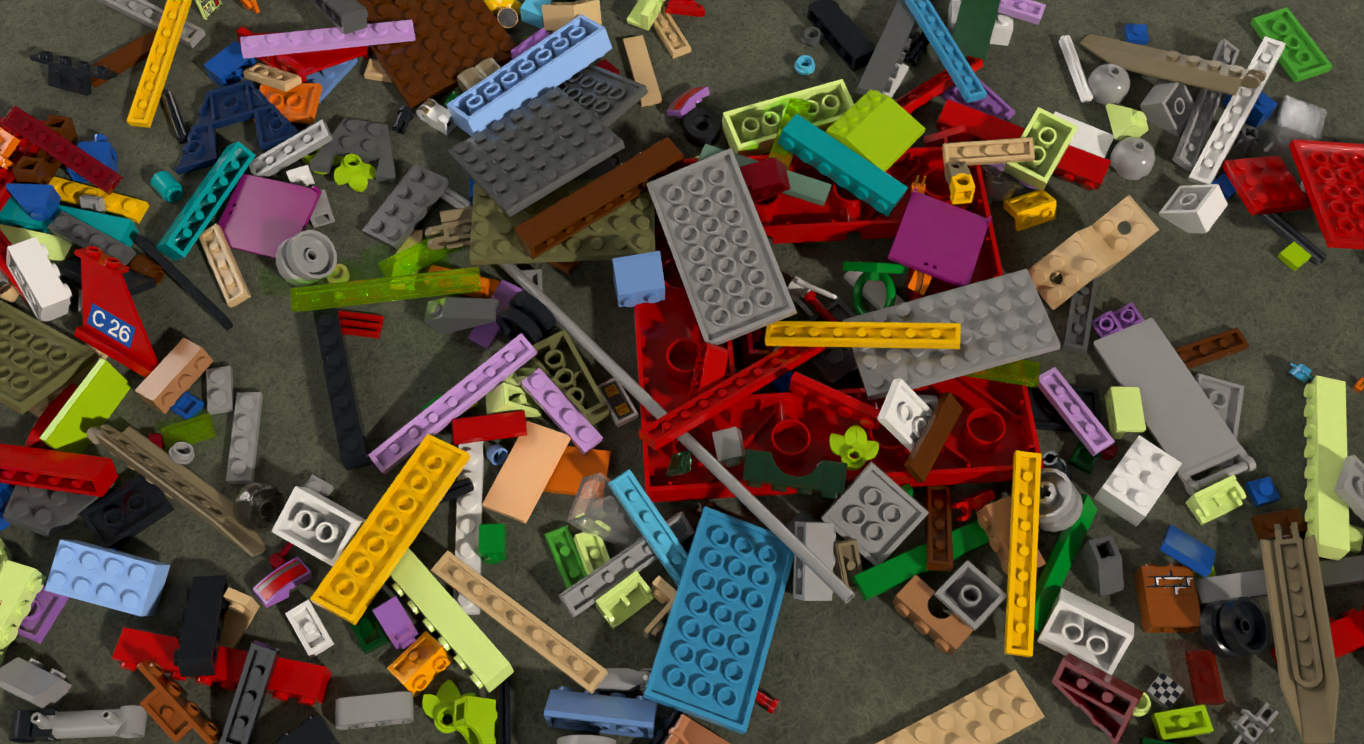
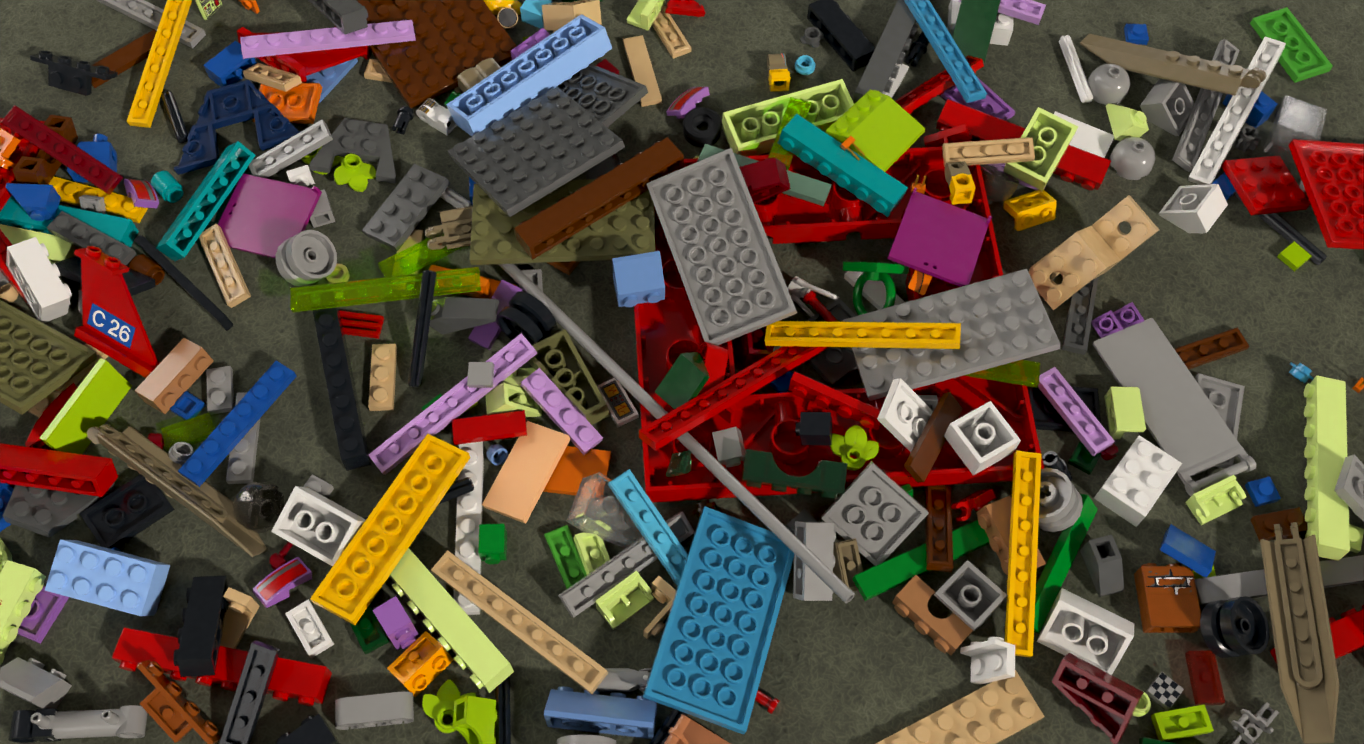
(141, 193): none -> slope
(237, 423): none -> blue plate
(382, 377): none -> tan plate
(422, 328): none -> black axle
(480, 375): none -> light grey tile
(683, 380): none -> dark green slope
(778, 72): none -> leg
(815, 428): none -> black brick
(847, 143): none -> piece
(982, 438): none -> white brick
(990, 660): none -> white bracket

